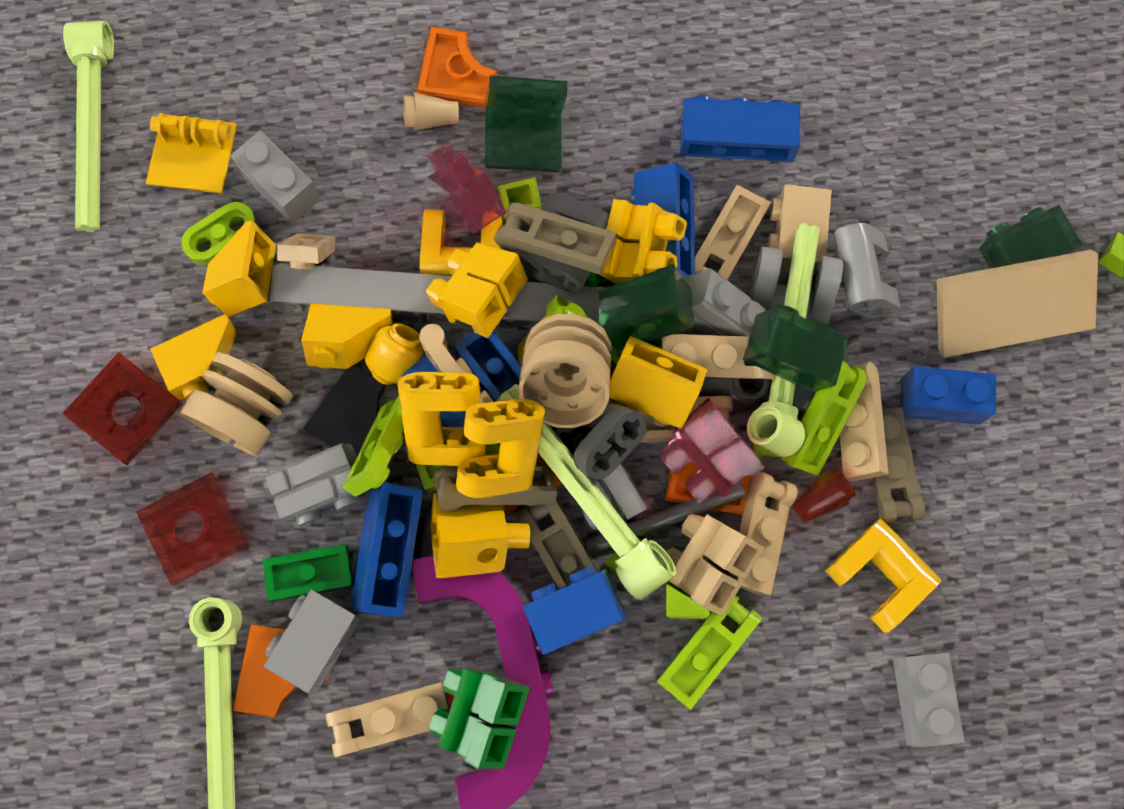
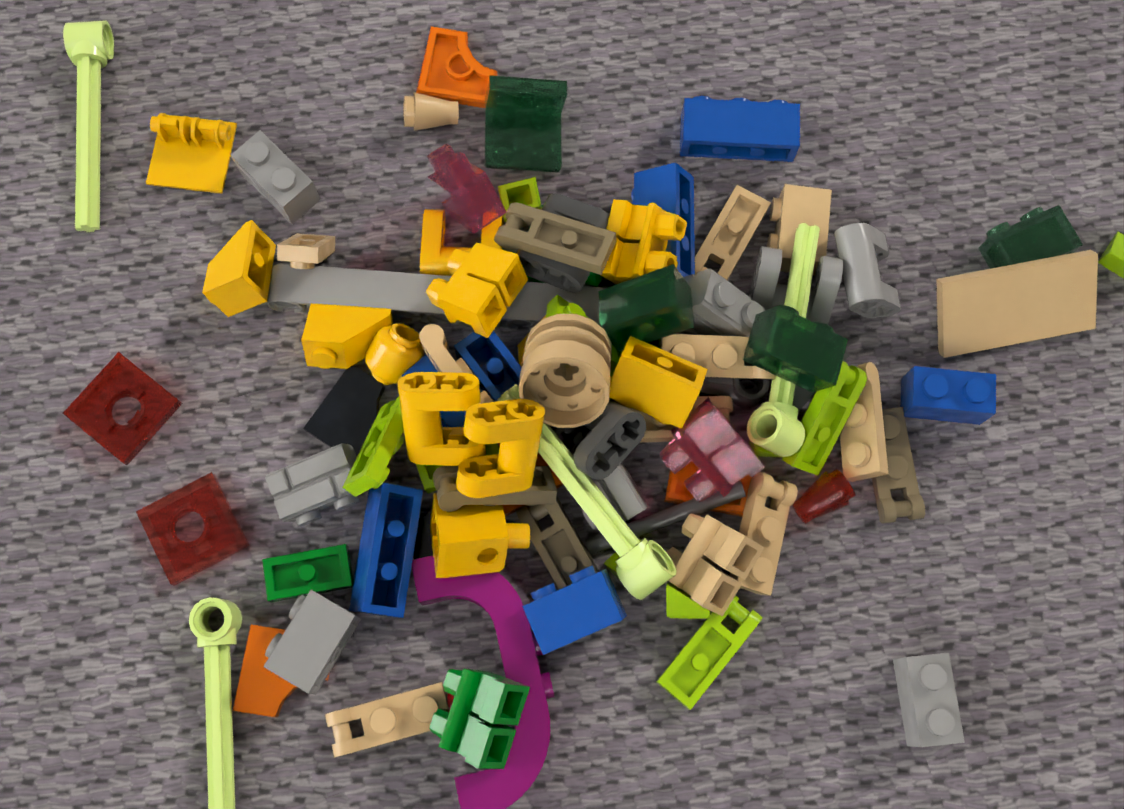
(190, 355): yellow slope -> none
(214, 229): lime plate -> none
(237, 403): tan wheel -> none
(897, 562): yellow connector -> none

